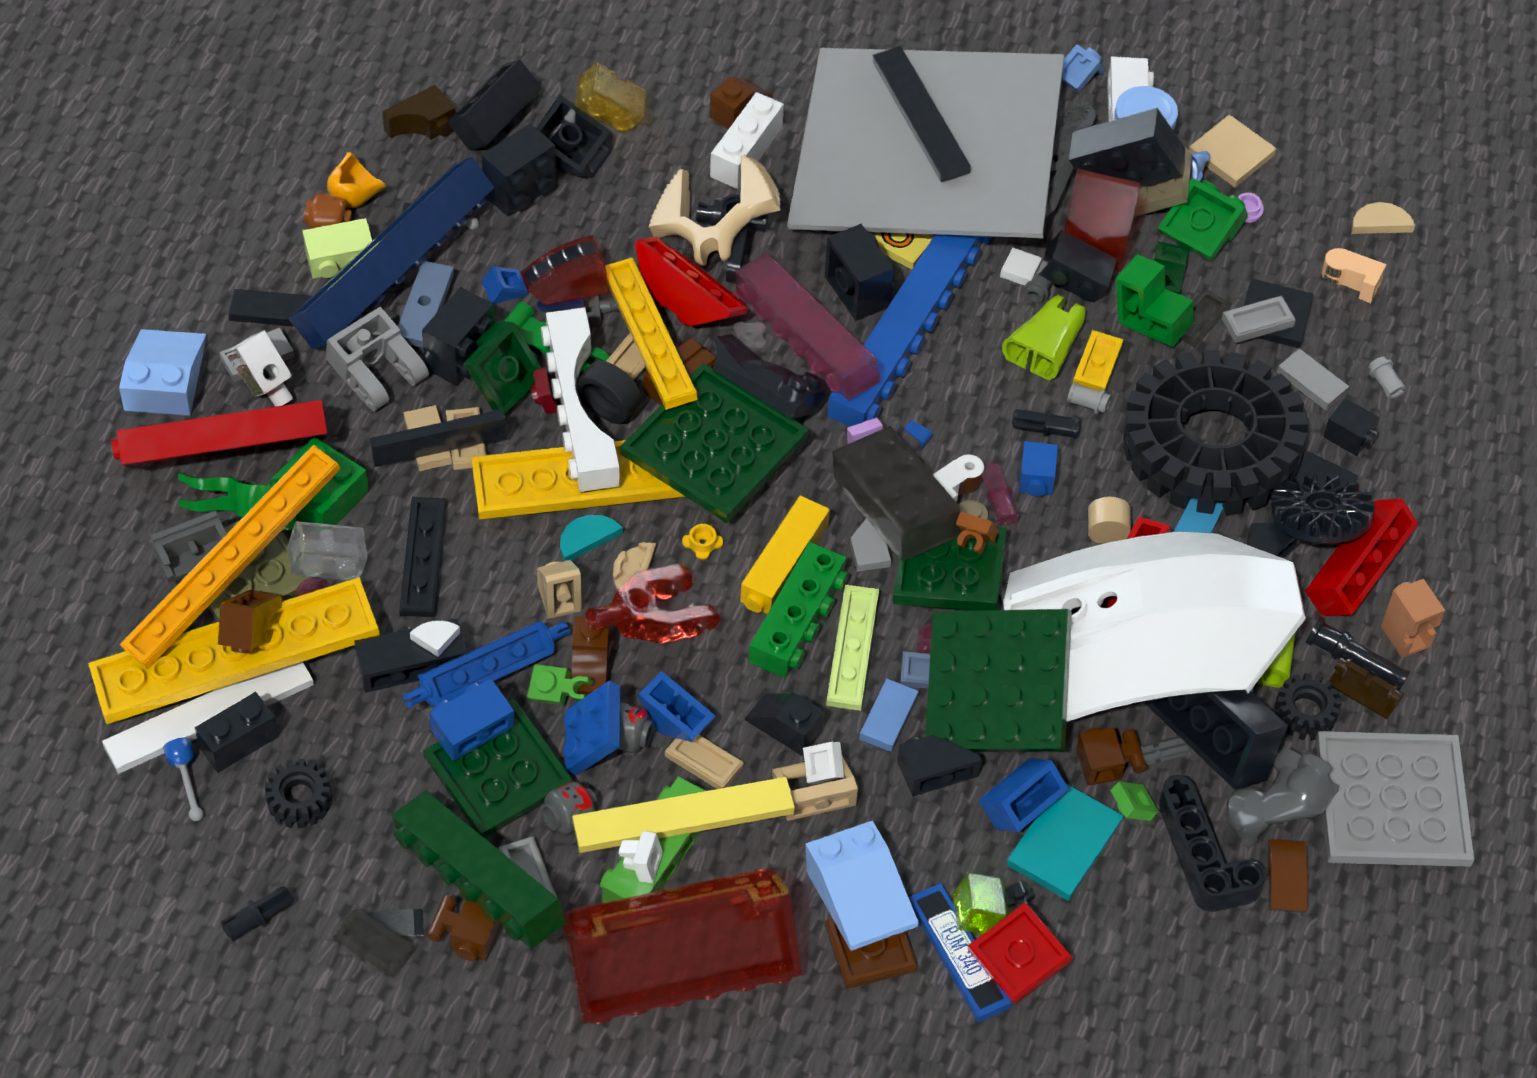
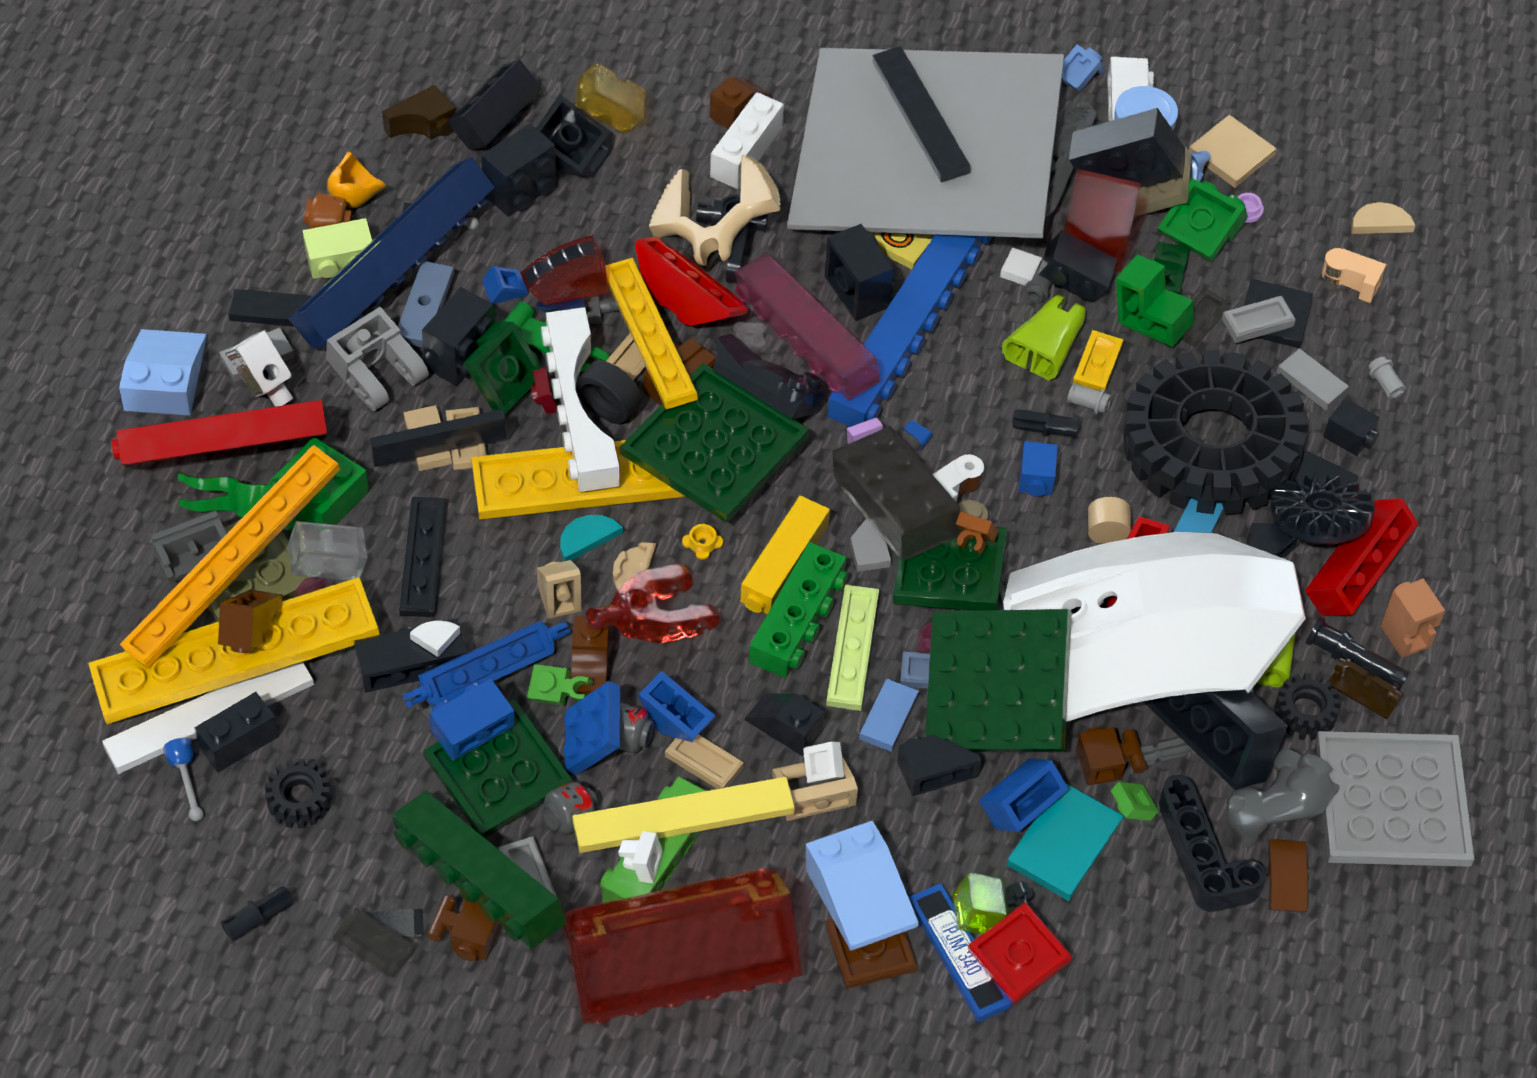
(999, 494): clear pink axle -> none

